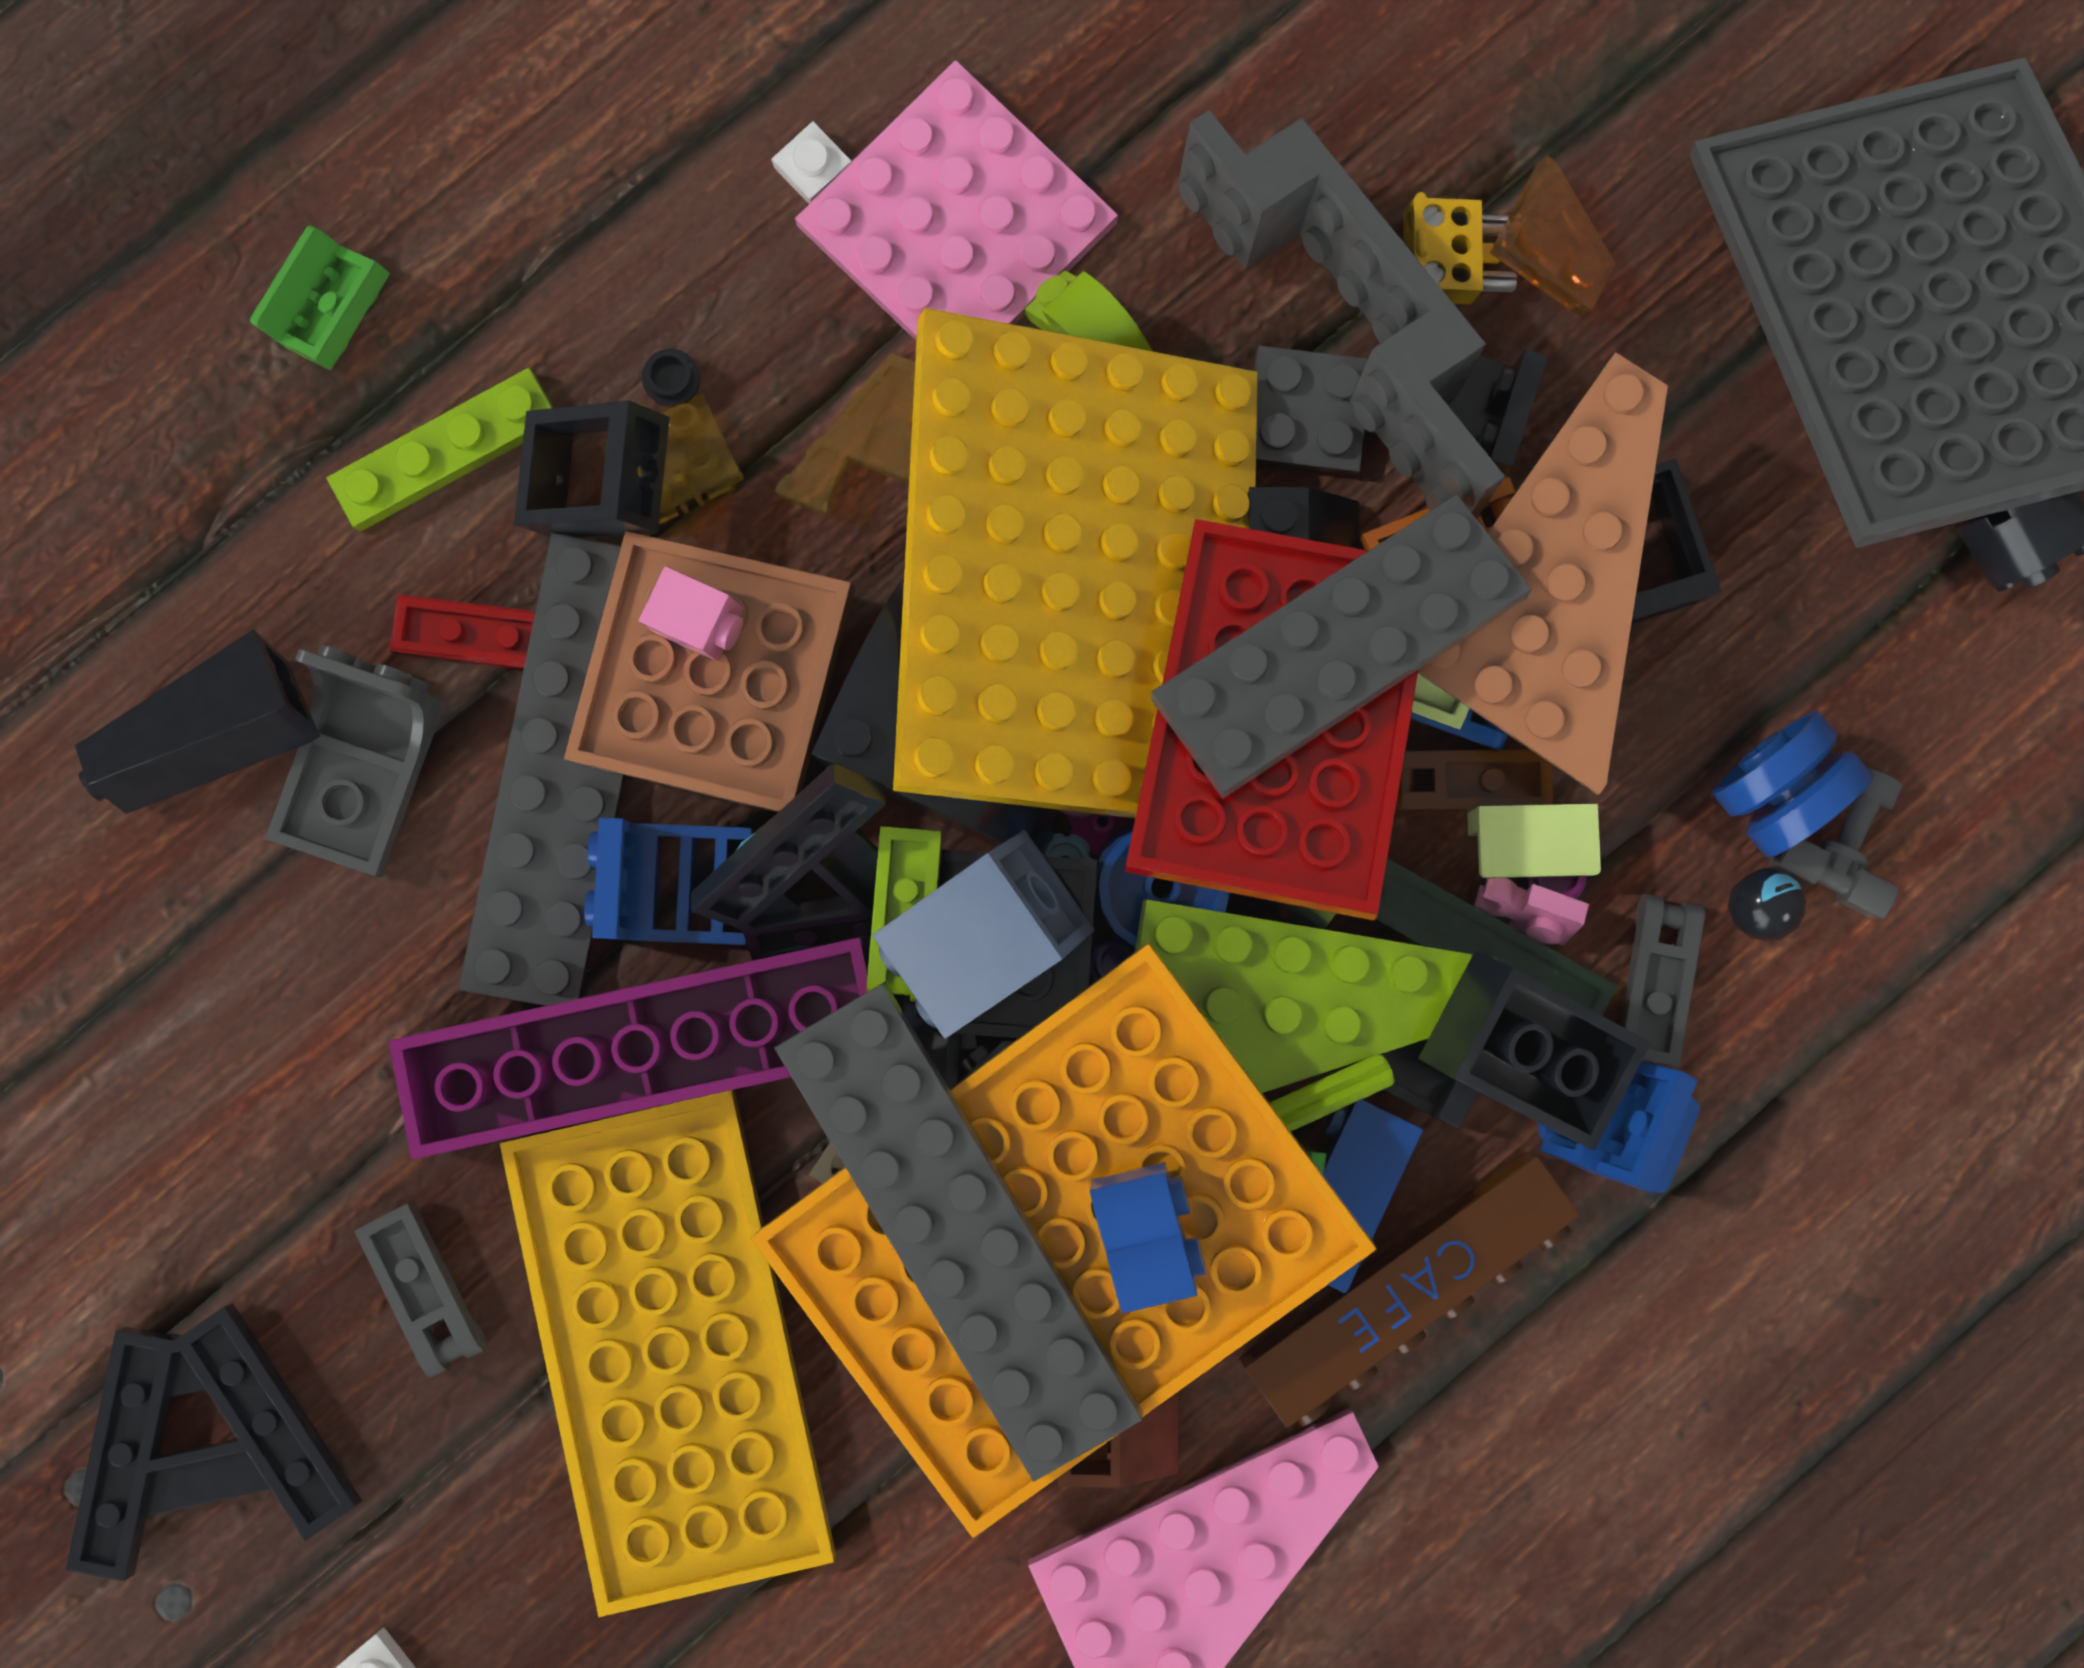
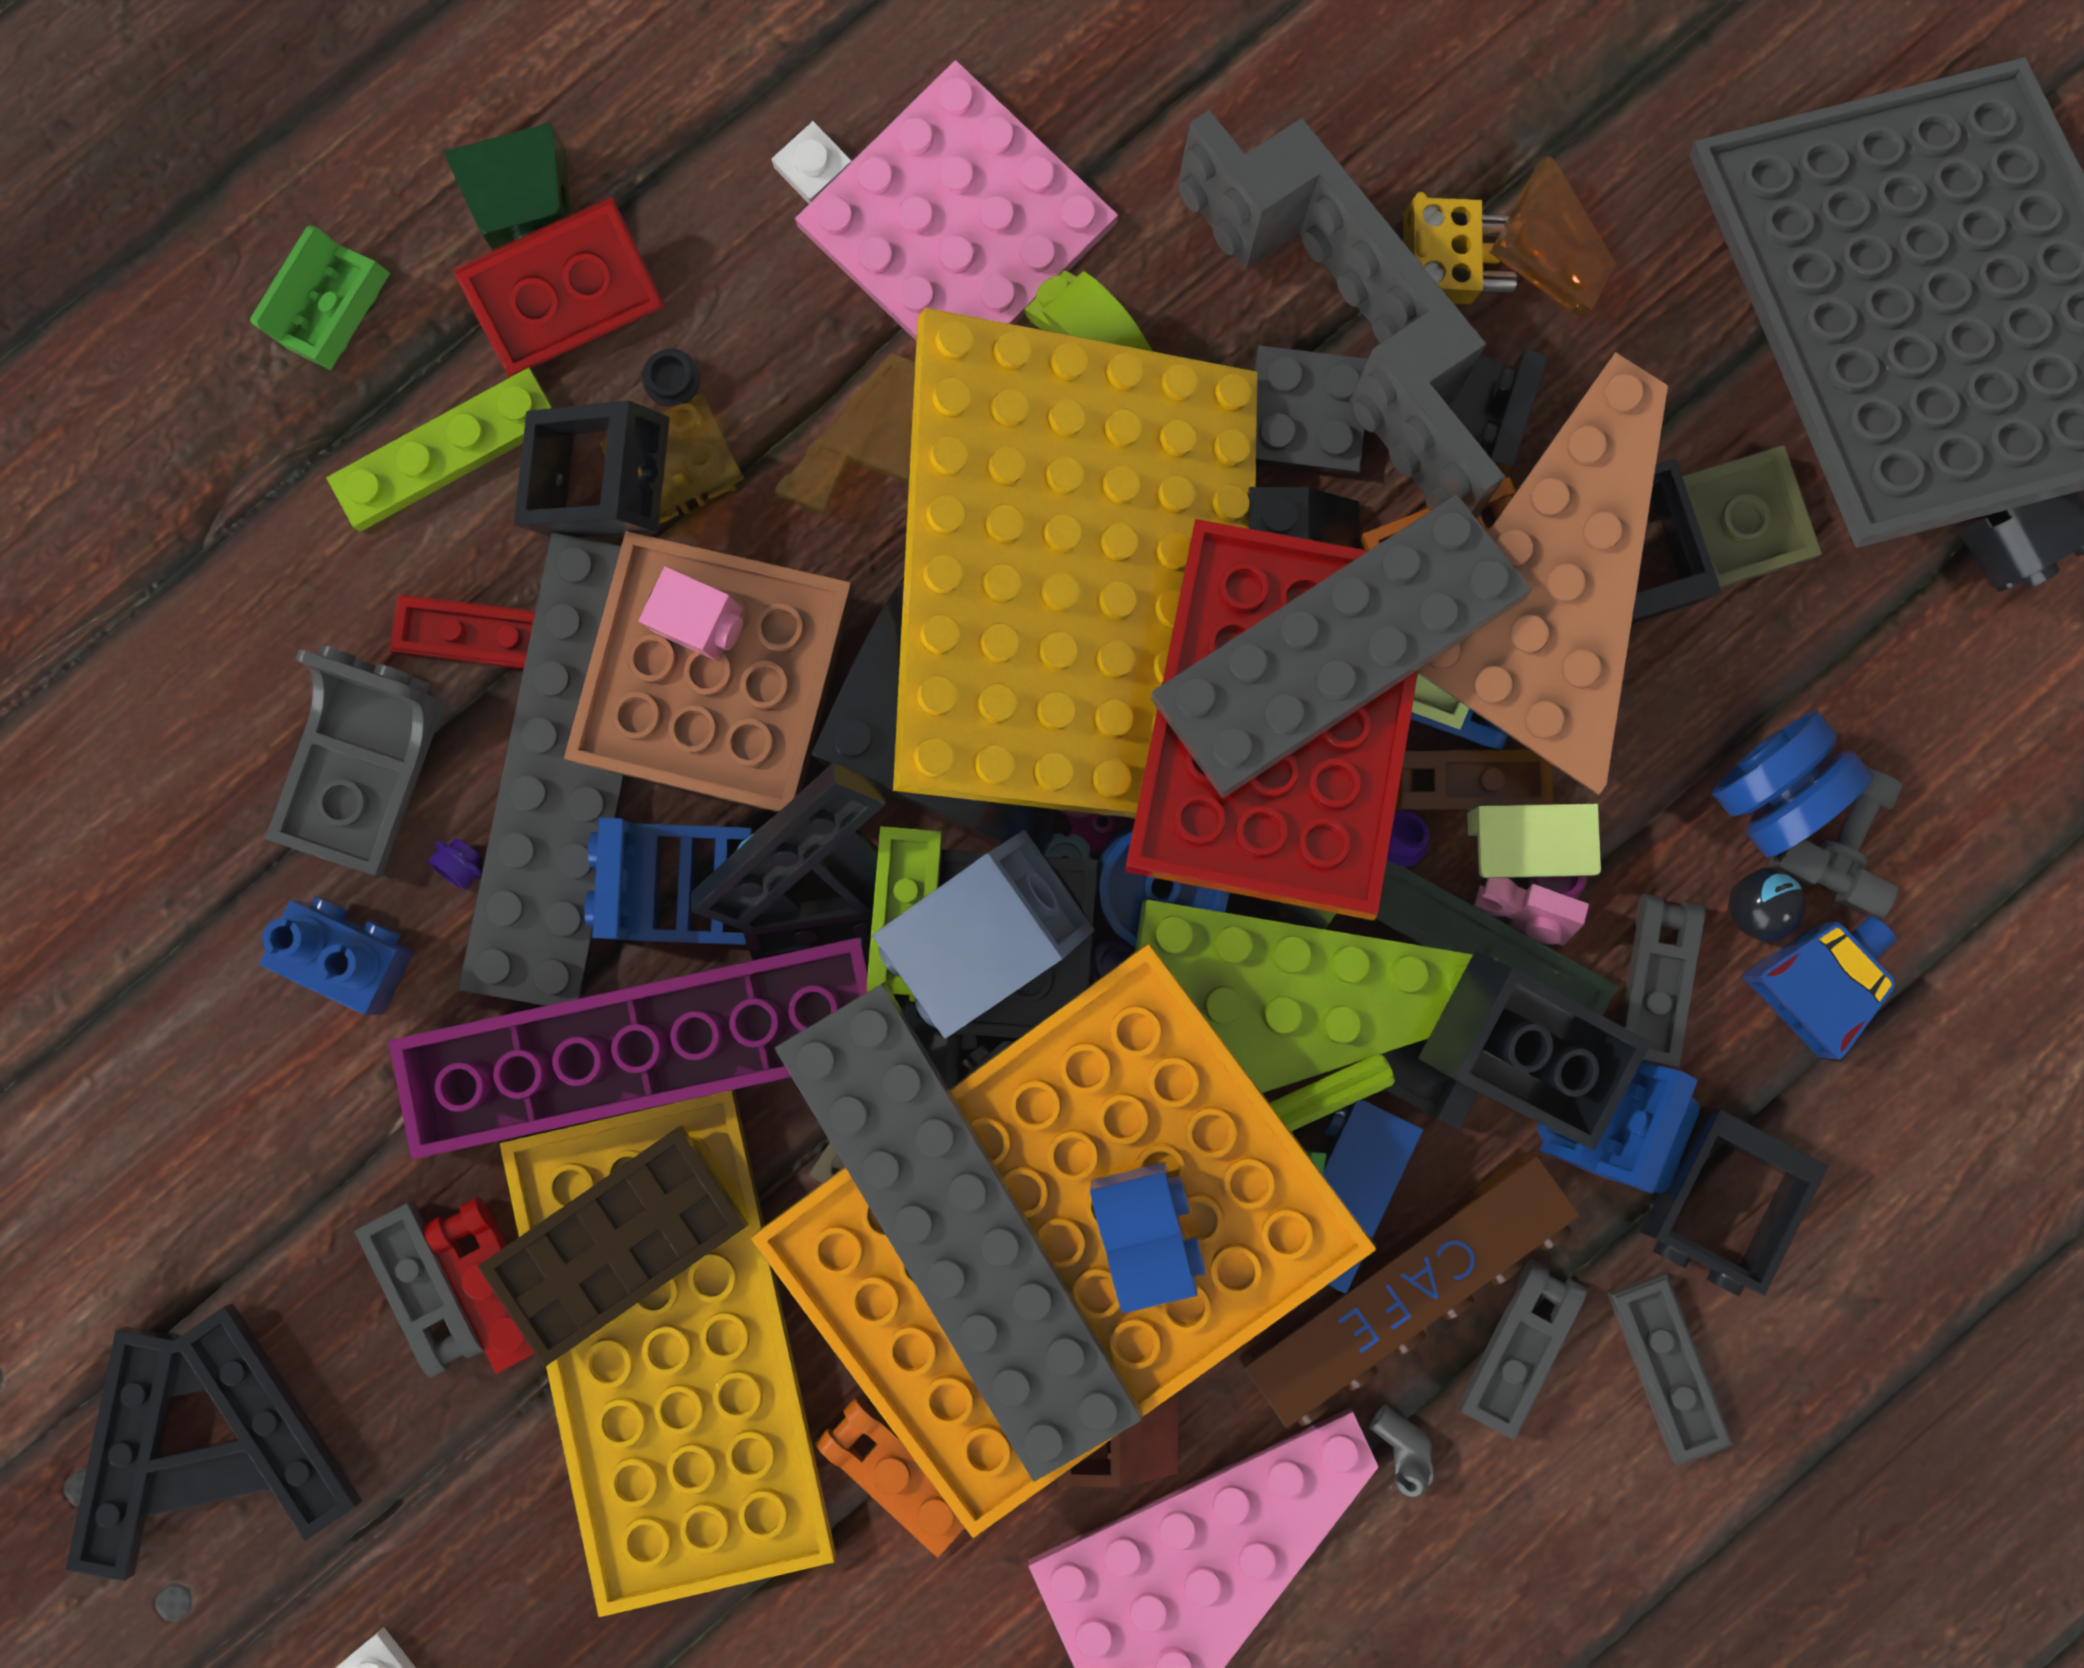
(199, 728): black slope -> none
(335, 955): none -> blue brick
(456, 863): none -> dark purple plate
(486, 1313): none -> red plate
(513, 182): none -> dark green torso
(559, 287): none -> red tile
(613, 1245): none -> dark brown plate
(890, 1476): none -> orange plate
(1408, 839): none -> dark purple plate
(1411, 1451): none -> dark grey arm
(1521, 1350): none -> dark grey plate
(1670, 1368): none -> dark grey tile
(1752, 516): none -> olive plate
(1779, 1222): none -> black window
(1827, 983): none -> blue torso

